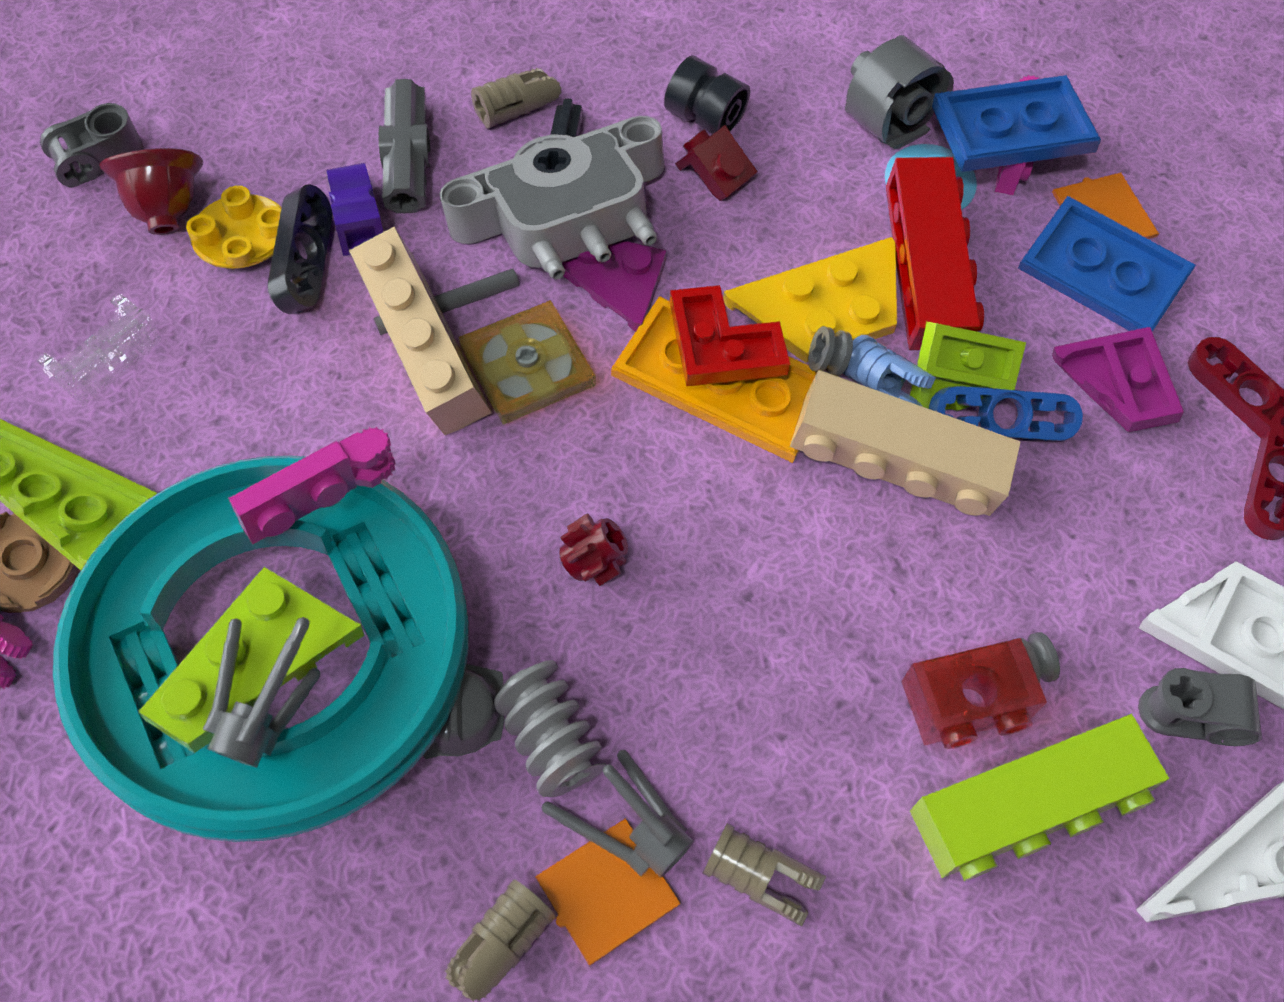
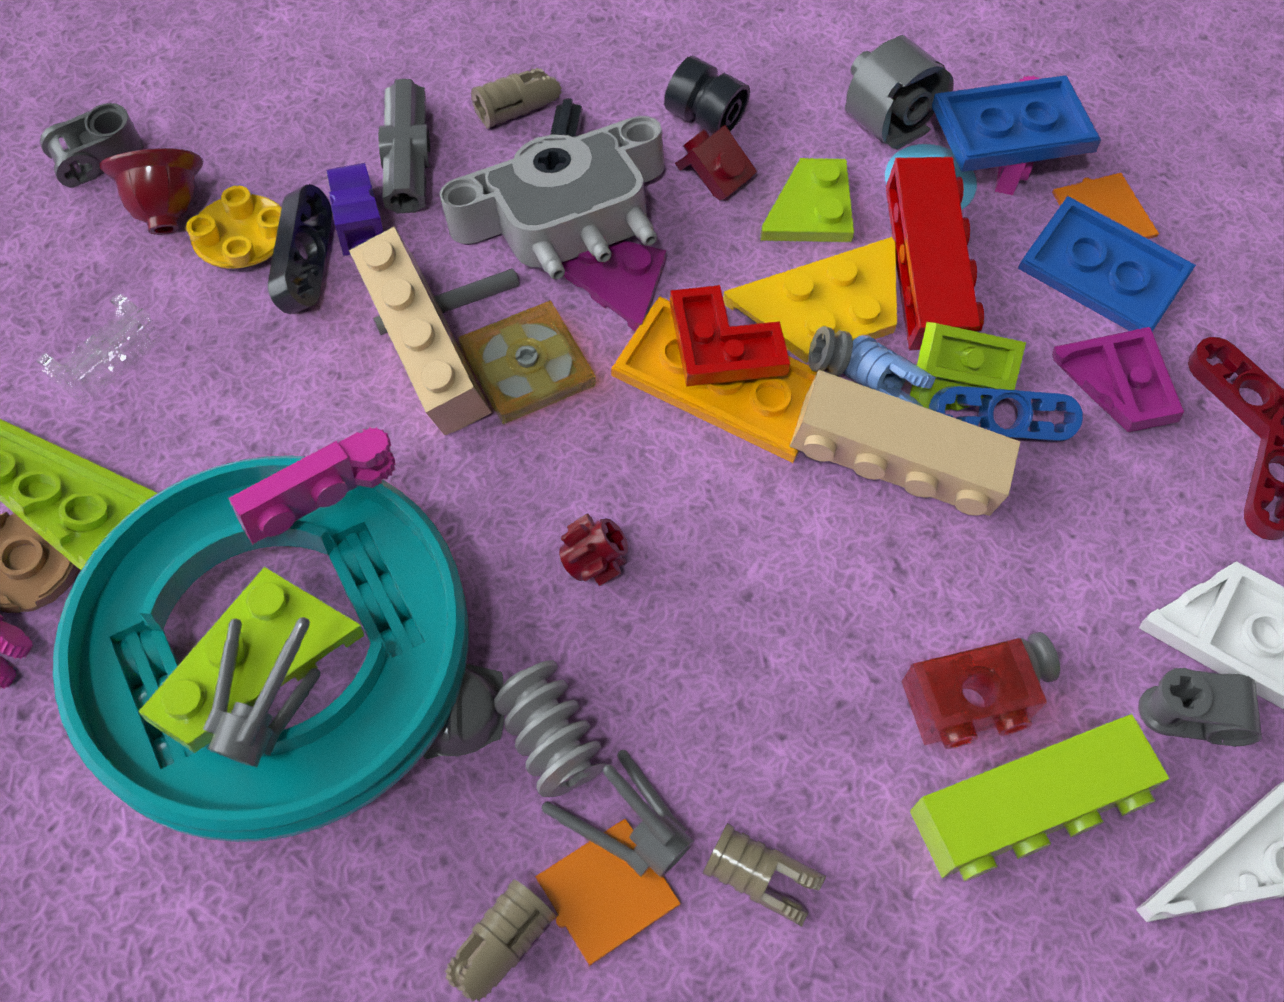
(812, 204): none -> lime wing

